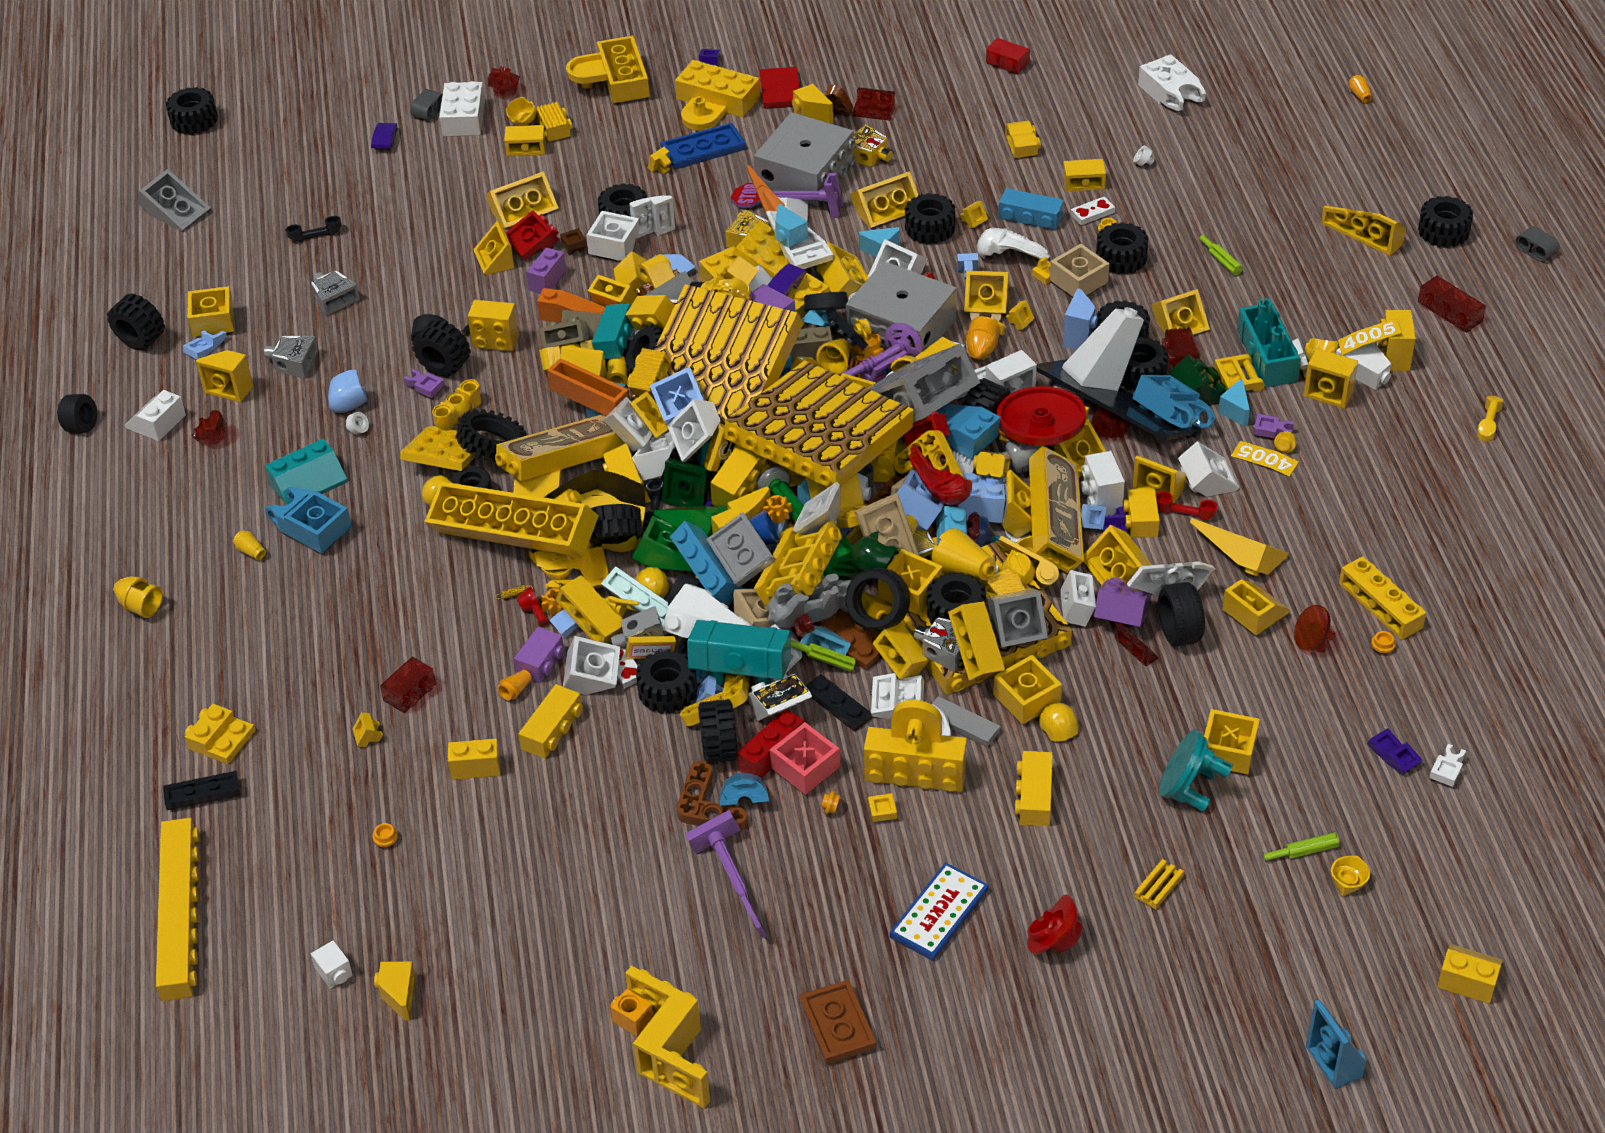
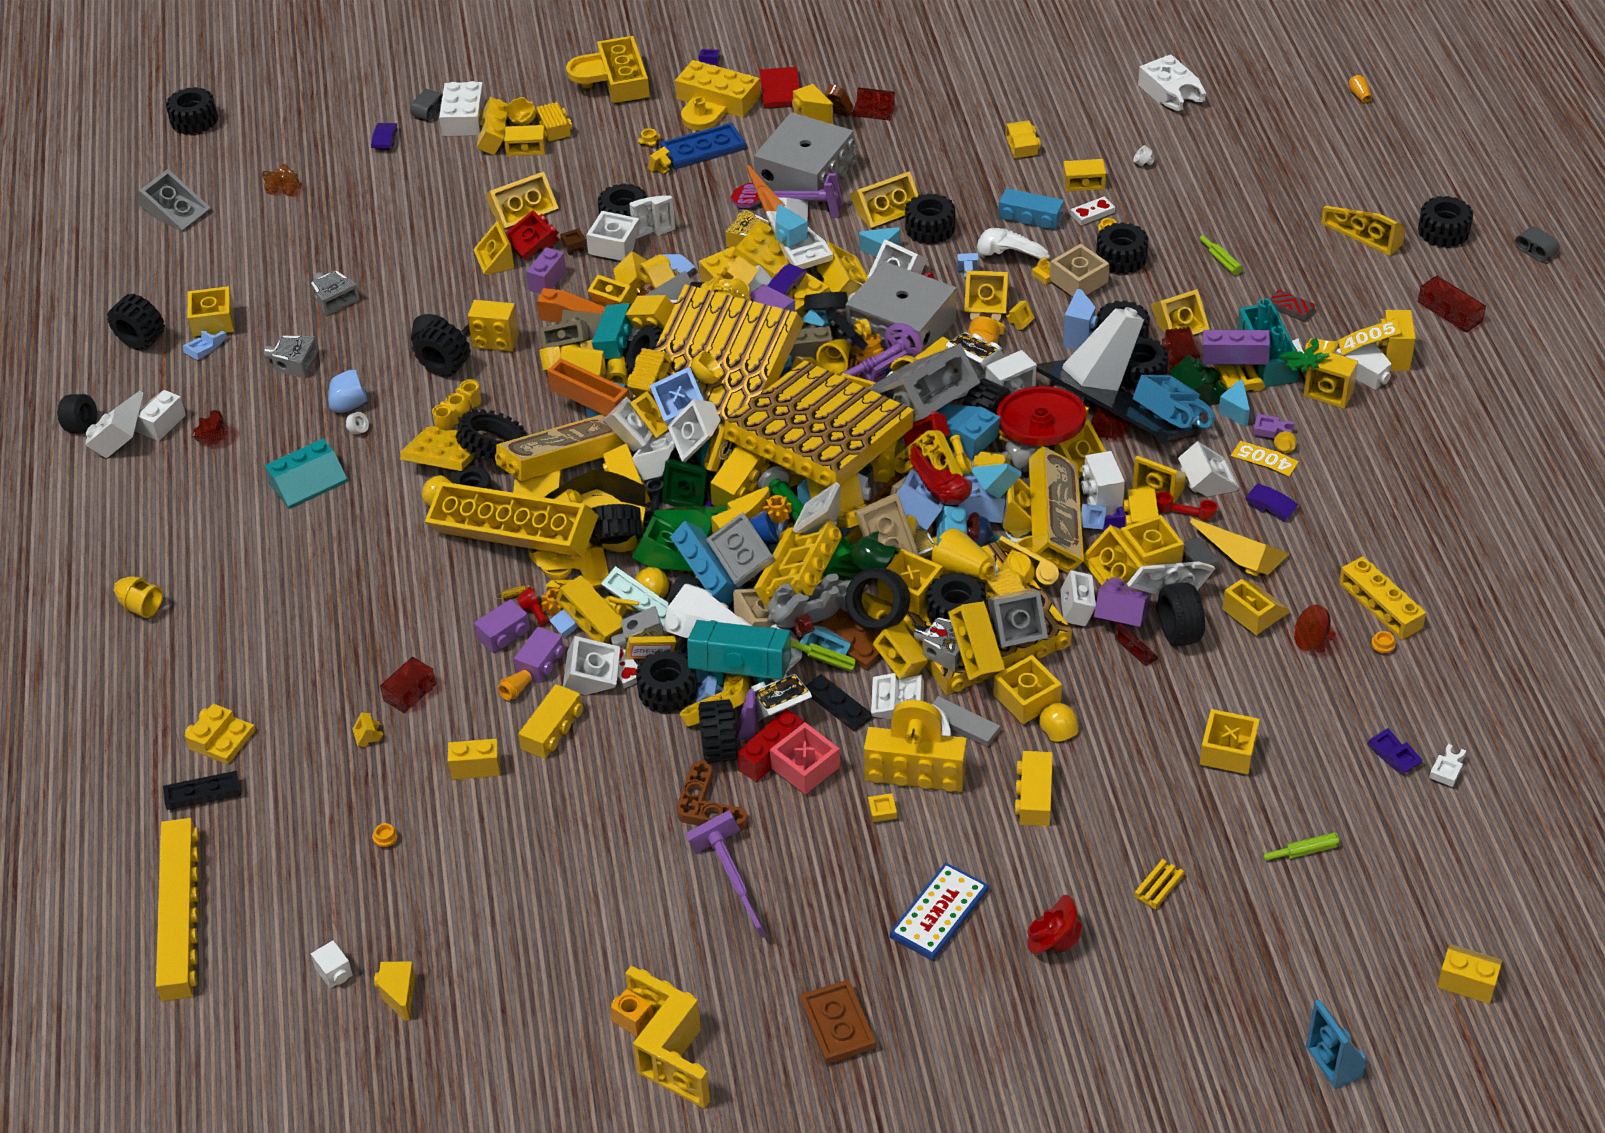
(114, 428): none -> white slope
(225, 375): yellow slope -> none
(249, 545): yellow cone -> none
(281, 178): none -> clear orange hips
(295, 231): black bar -> none
(310, 518): dark azure brick -> none
(425, 384): medium lavender plate -> none
(493, 122): none -> yellow arch
(502, 626): none -> medium lavender brick
(503, 80): clear red brick -> none
(648, 137): none -> yellow plate
(706, 368): none -> yellow hair
(743, 785): dark azure cylinder -> none
(748, 717): none -> medium lavender slope
(830, 802): light orange plate -> none
(871, 146): yellow torso -> none
(961, 458): none -> yellow bar
(974, 214): yellow tile -> none
(978, 351): none -> slope
(996, 478): none -> medium azure slope
(1007, 55): red brick -> none
(1155, 541): none -> yellow slope
(1184, 765): teal piece -> none
(1197, 550): none -> dark grey beam
(1236, 346): none -> medium lavender slope
(1264, 498): none -> dark purple slope
(1292, 305): none -> flat silver tile
(1298, 359): none -> green piece
(1349, 874): yellow hat -> none
(1487, 427): yellow bar -> none

